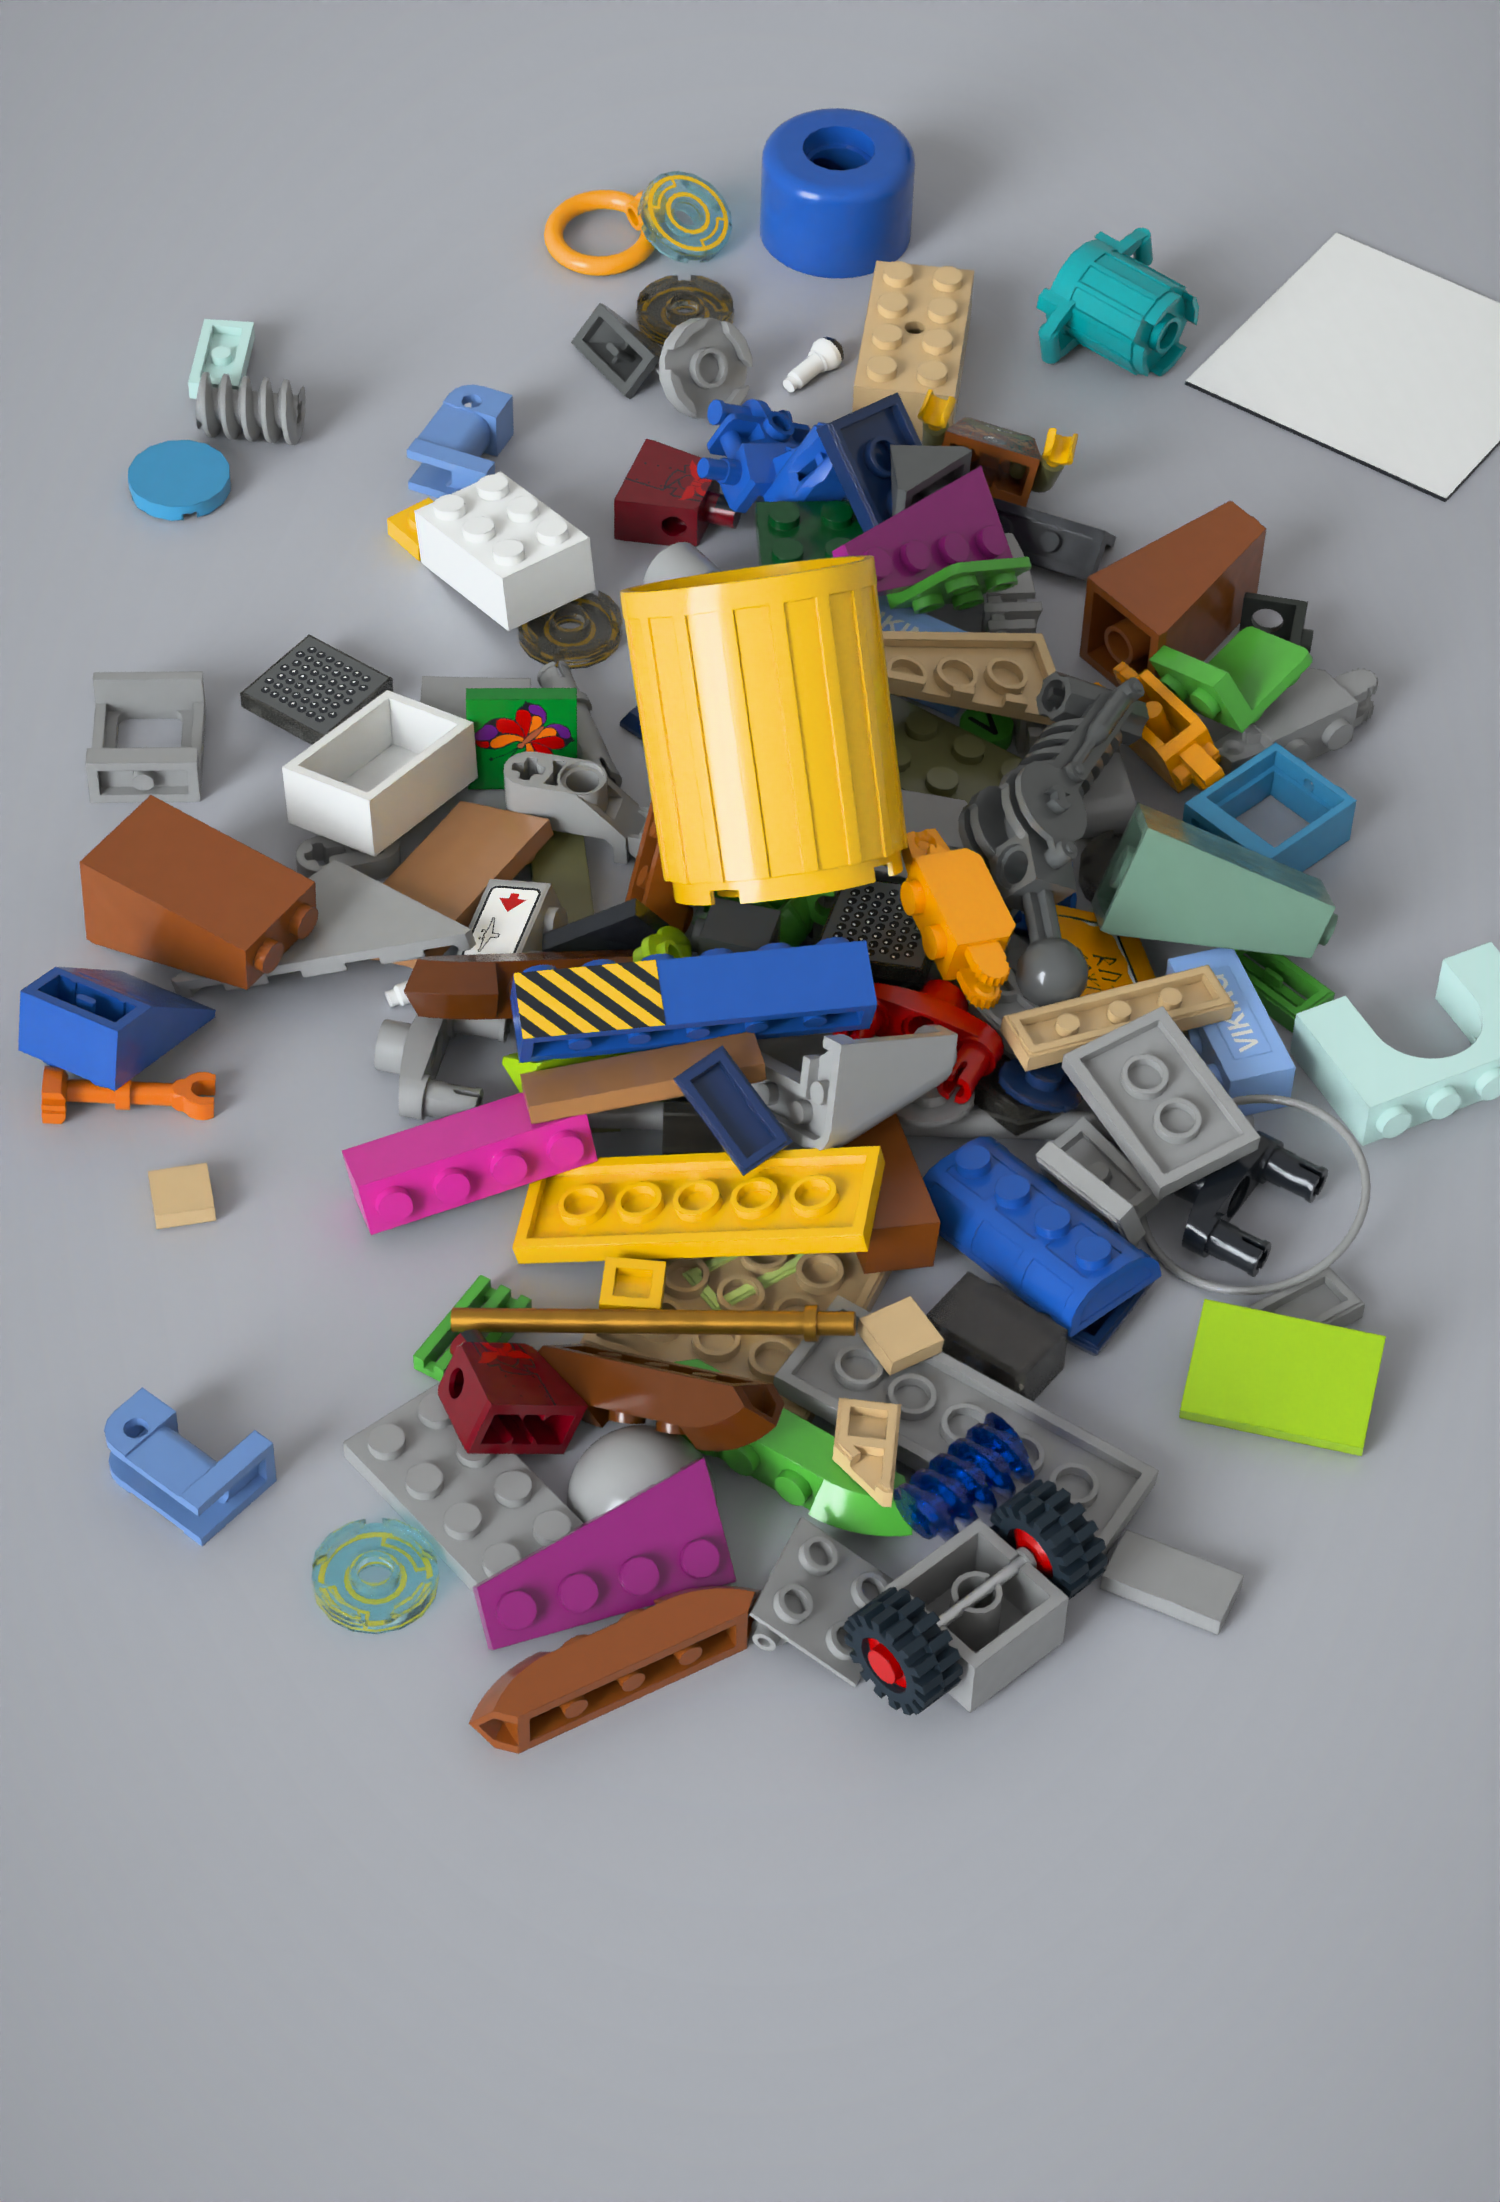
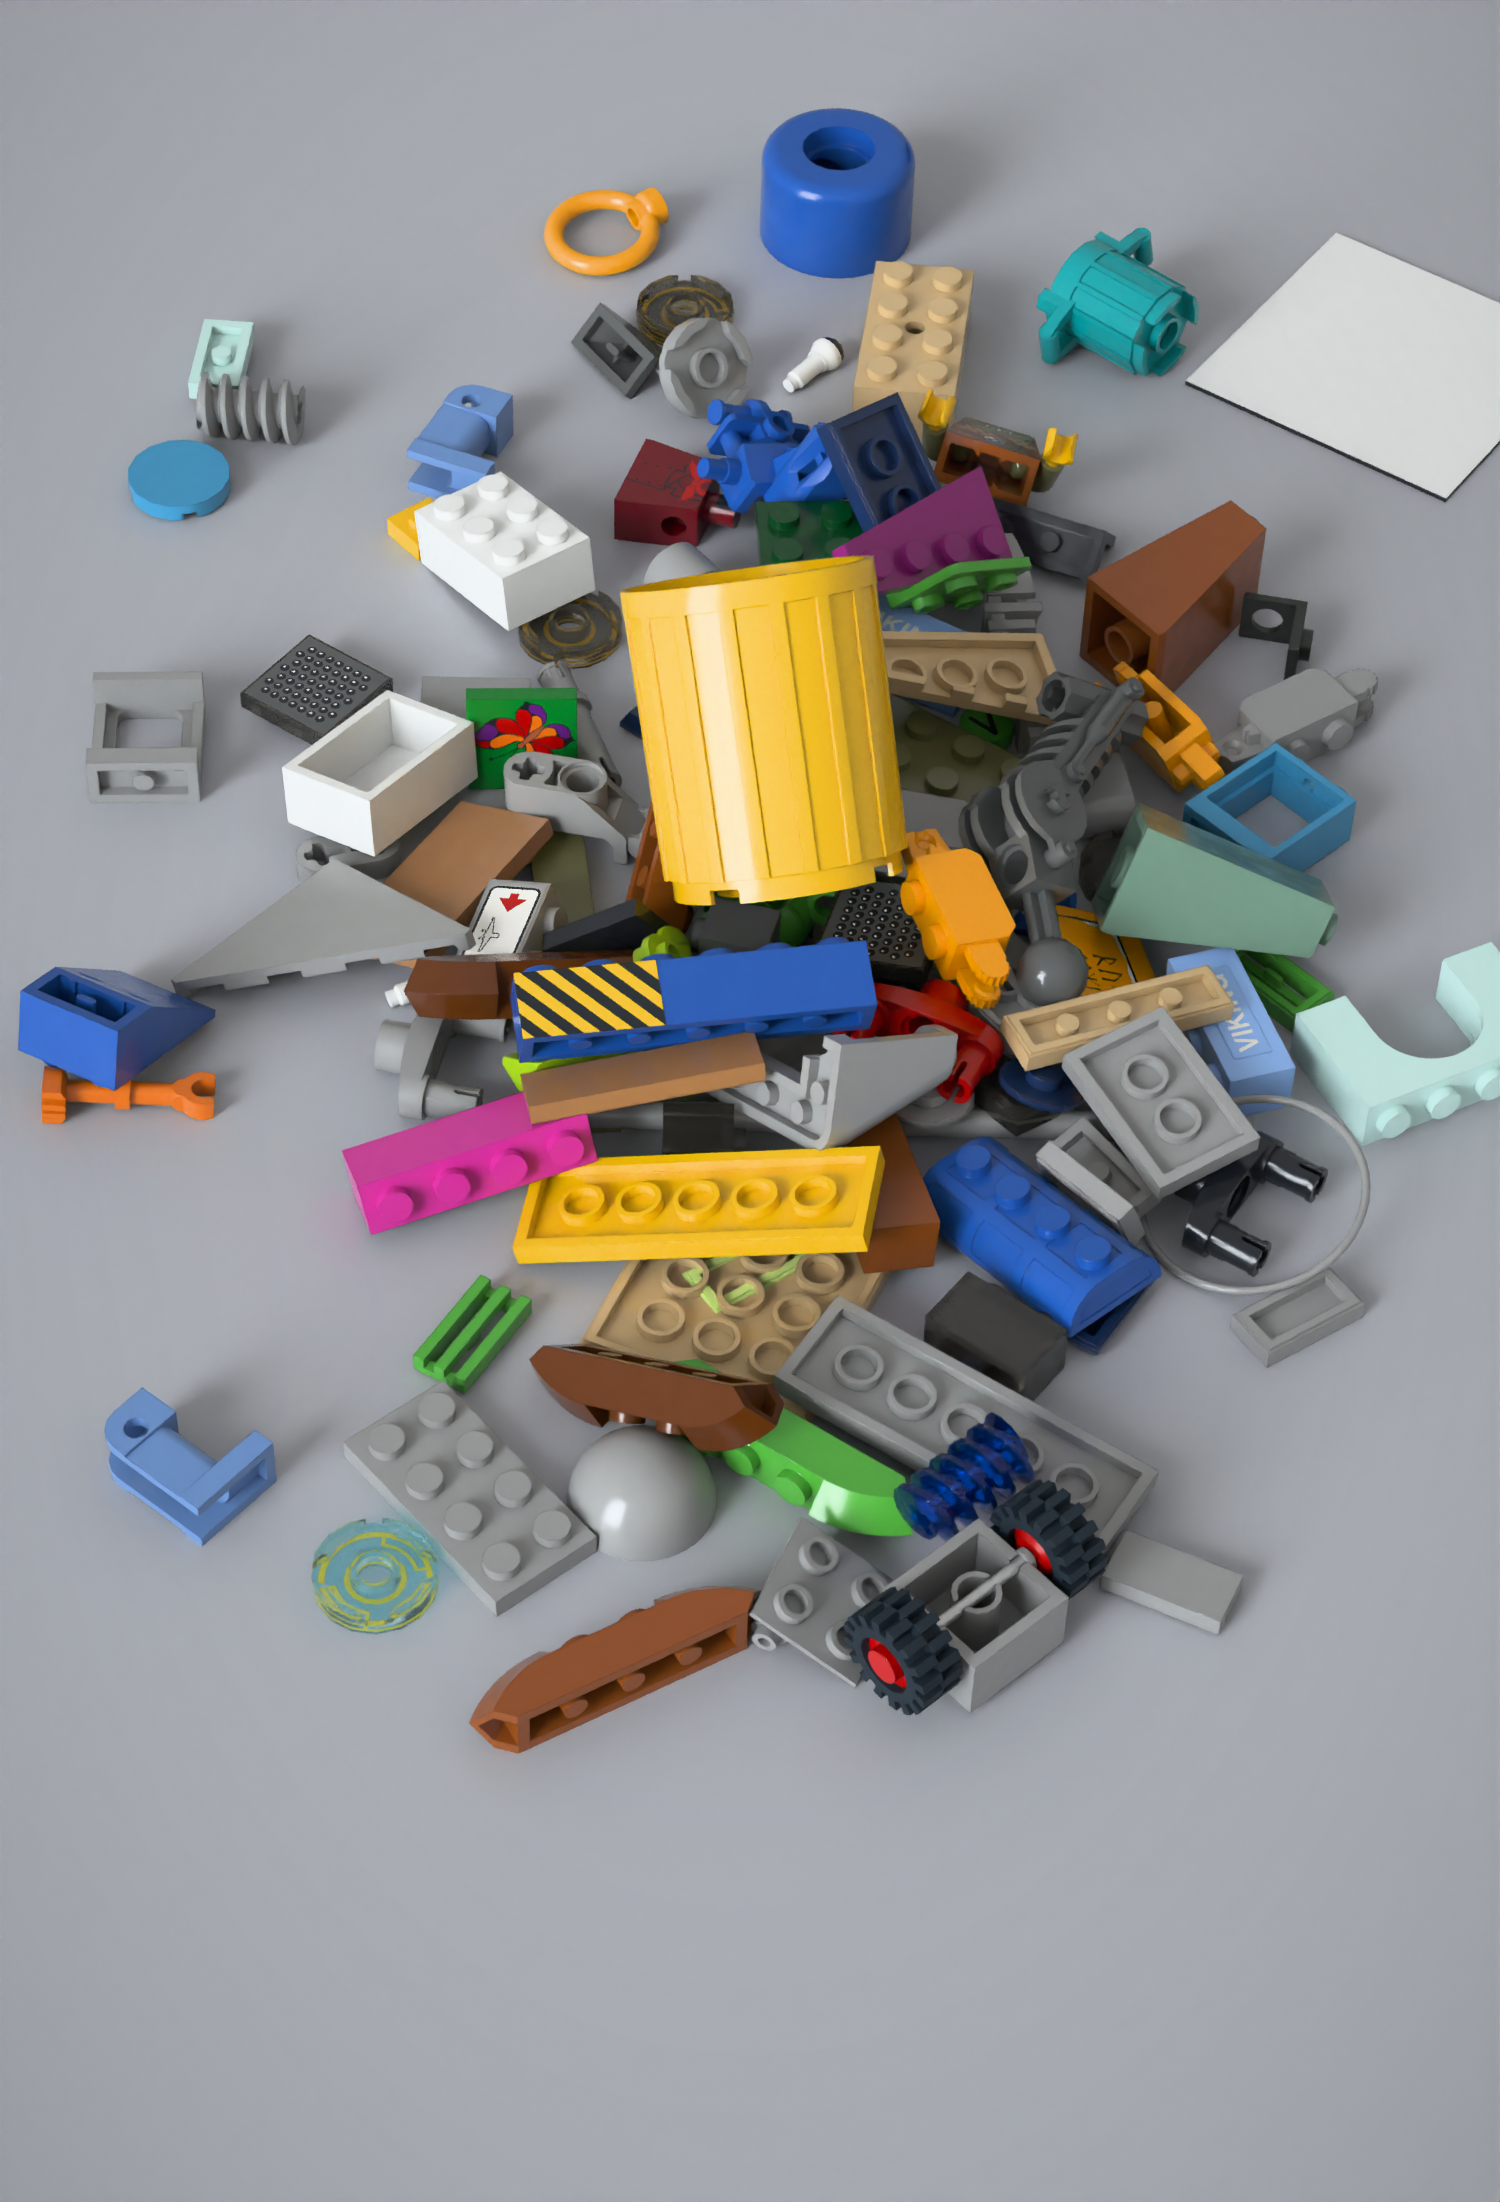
(181, 1195): tan tile -> none
(193, 897): dark orange slope -> none
(507, 1398): dark red torso -> none
(613, 1563): magenta wing -> none
(632, 1284): yellow plate -> none
(696, 198): clear light blue tile -> none
(732, 1110): dark blue tile -> none
(807, 1323): pearl gold bar -> none
(868, 1445): tan tile -> none
(900, 1335): tan tile -> none
(924, 470): dark grey slope -> none
(1237, 680): bright green bracket -> none
(1282, 1377): lime tile -> none

